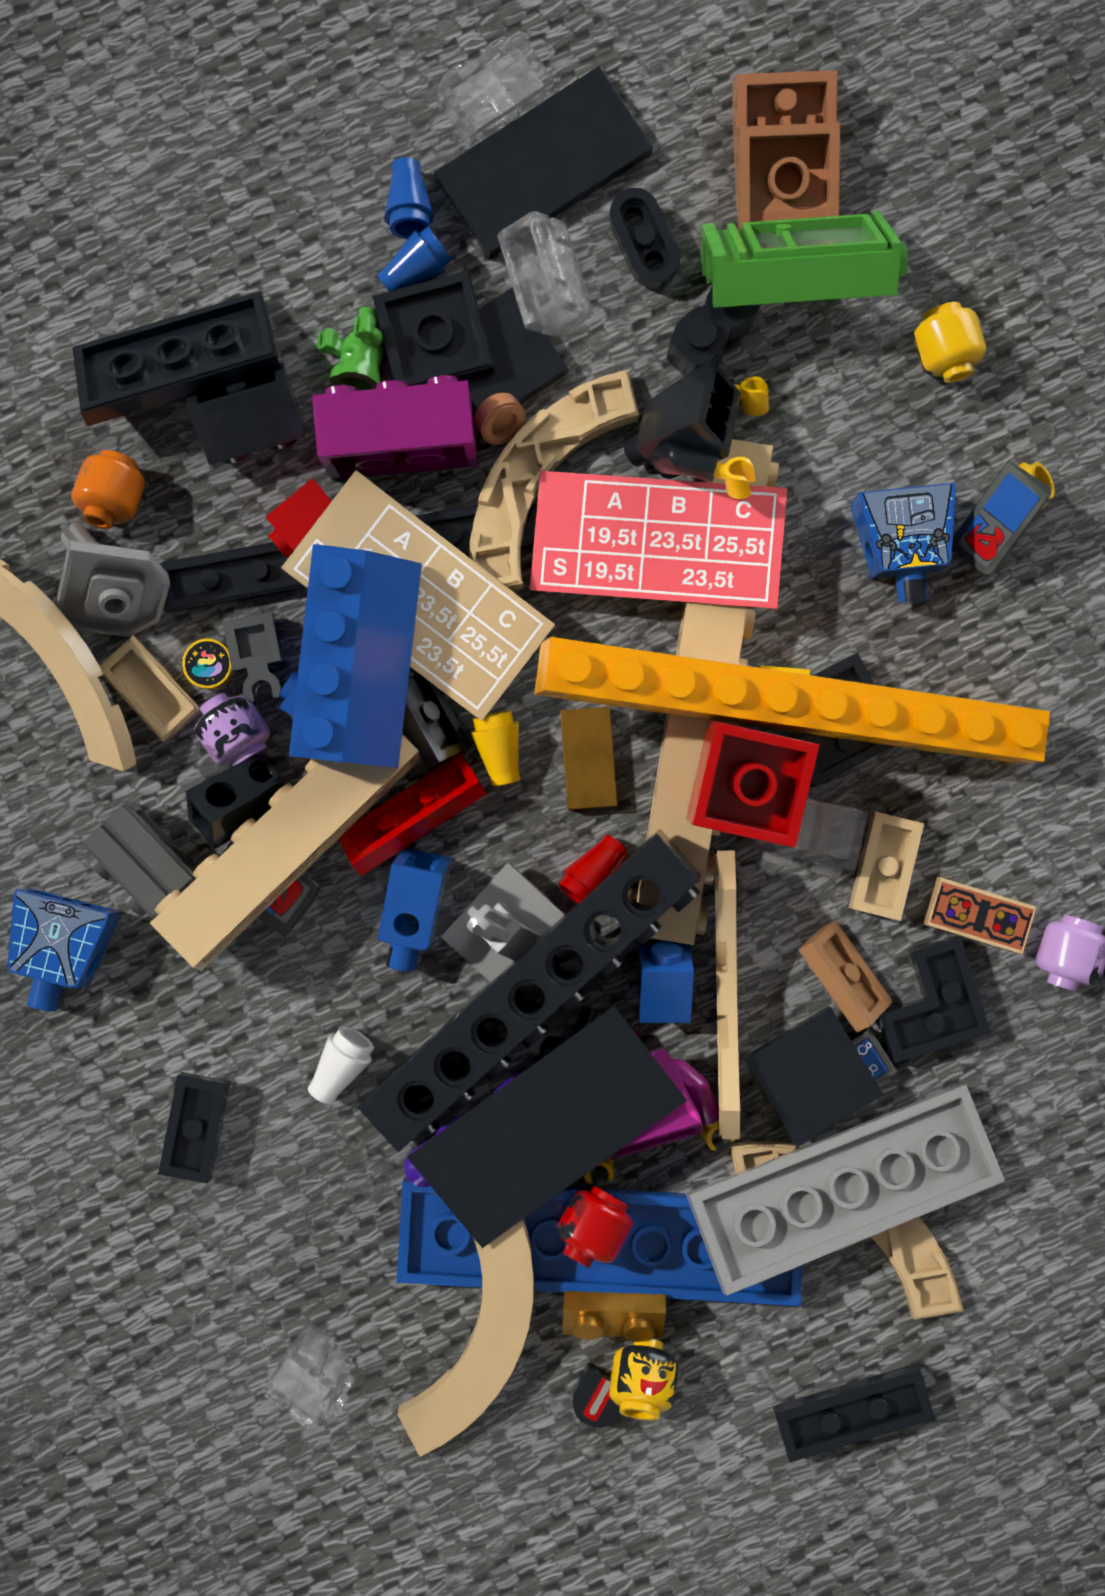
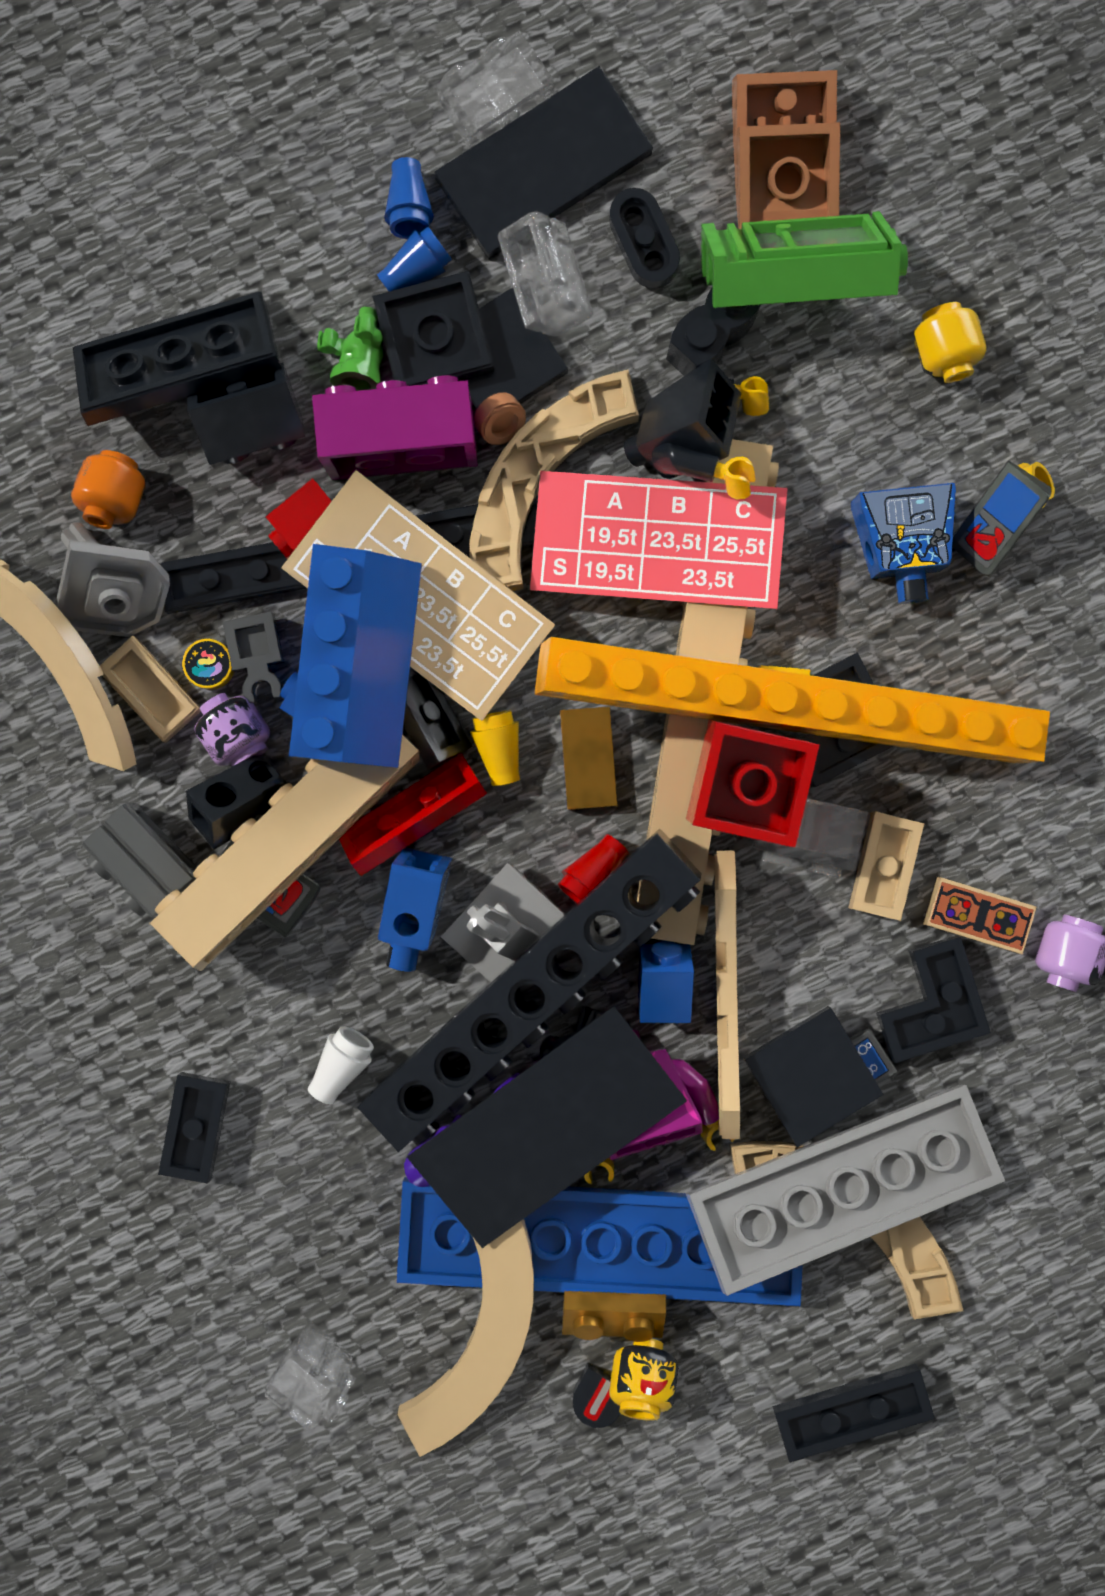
(57, 943): torso -> none
(594, 1226): red head -> none
(845, 976): medium nougat plate -> none

